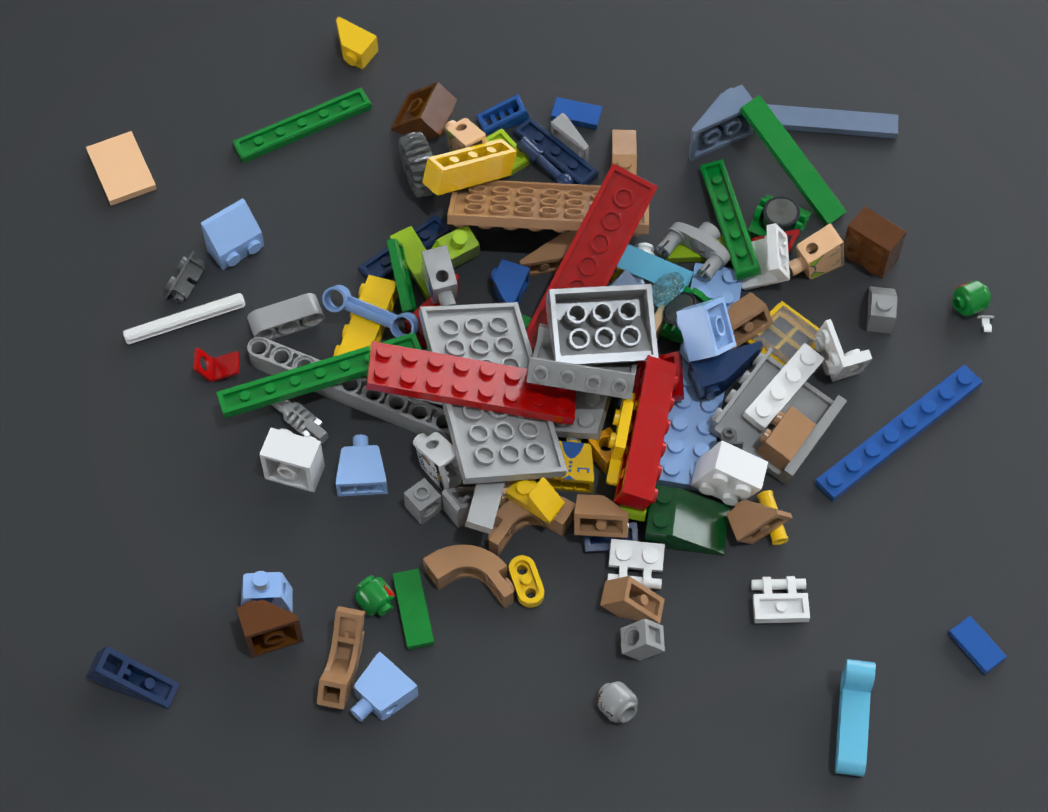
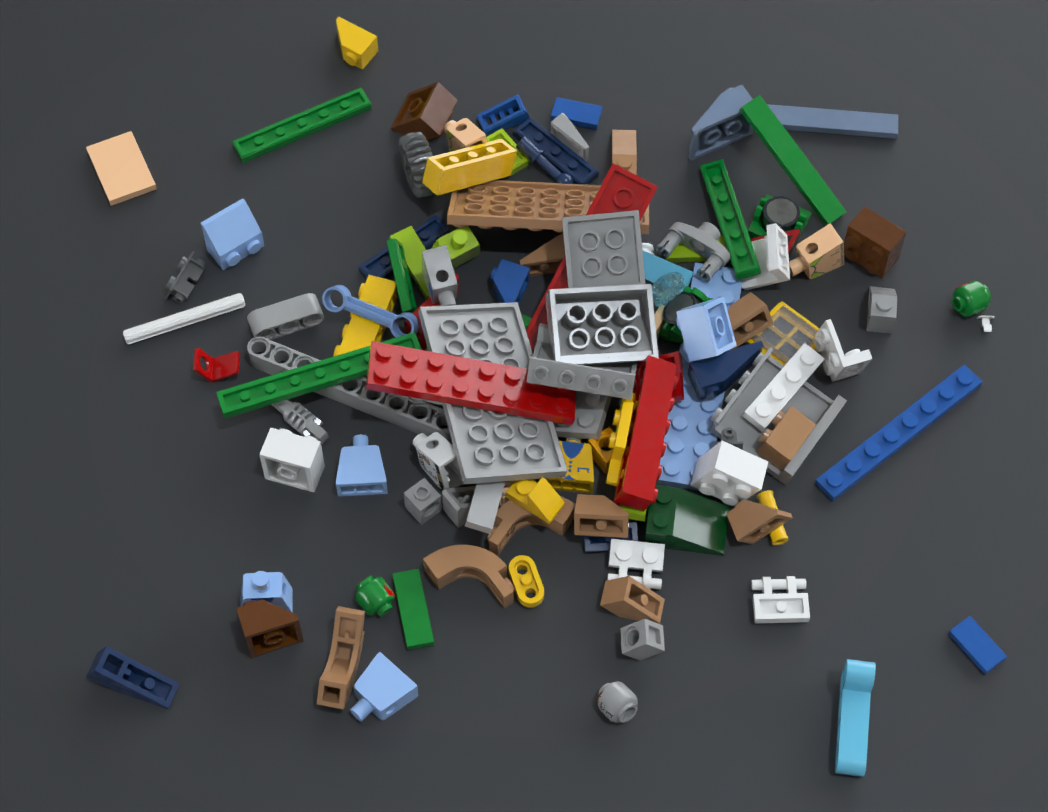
(603, 249): none -> light grey plate

